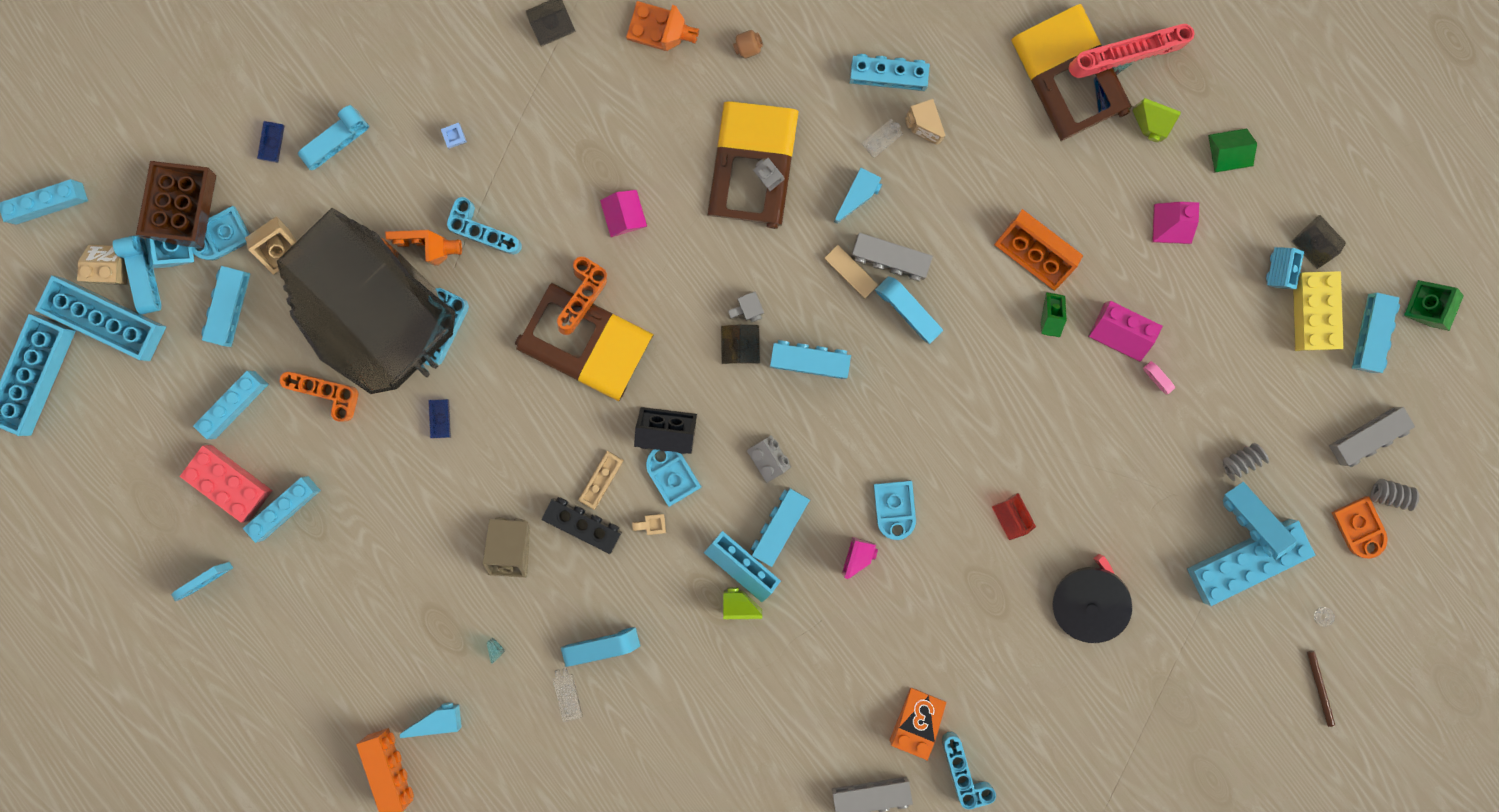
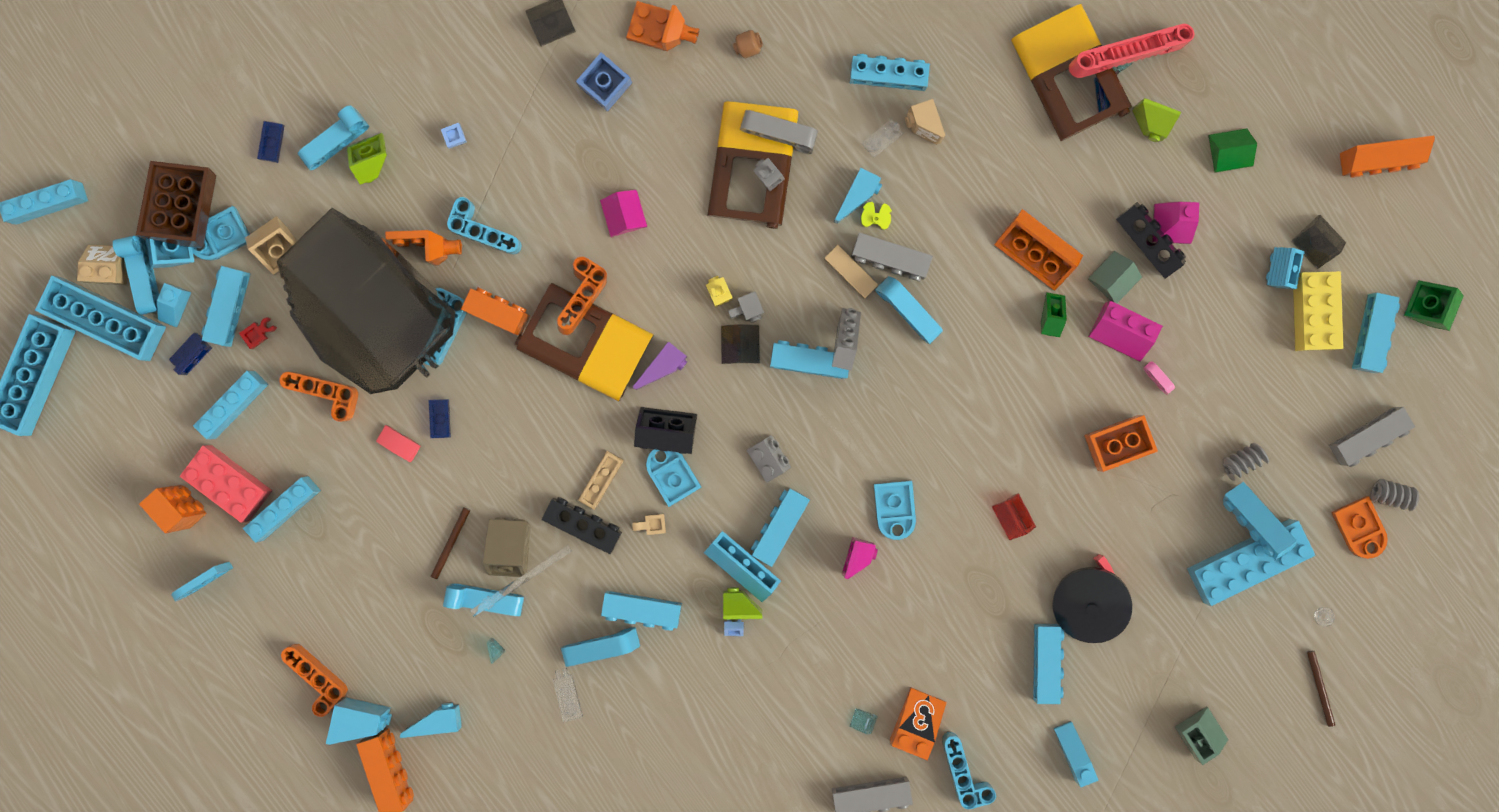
(171, 304): none -> medium azure slope
(173, 508): none -> orange brick
(189, 354): none -> clear blue panel
(255, 333): none -> red plate
(312, 678): none -> orange beam
(356, 720): none -> medium azure slope
(367, 158): none -> lime slope
(398, 443): none -> coral slope
(450, 543): none -> reddish brown bar
(469, 597): none -> medium azure beam
(488, 602): none -> clear bar
(496, 311): none -> orange brick
(604, 81): none -> medium blue brick
(641, 609): none -> medium azure brick
(663, 365): none -> medium lavender slope
(718, 291): none -> light yellow brick
(734, 628): none -> light blue tile
(779, 130): none -> light grey beam
(846, 339): none -> light grey brick
(863, 721): none -> clear light blue slope
(882, 218): none -> neon yellow piece
(1047, 664): none -> medium azure brick
(1075, 755): none -> medium azure slope
(1115, 276): none -> sand green slope
(1121, 443): none -> orange brick
(1165, 266): none -> black brick
(1202, 735): none -> sand green slope
(1386, 156): none -> orange slope

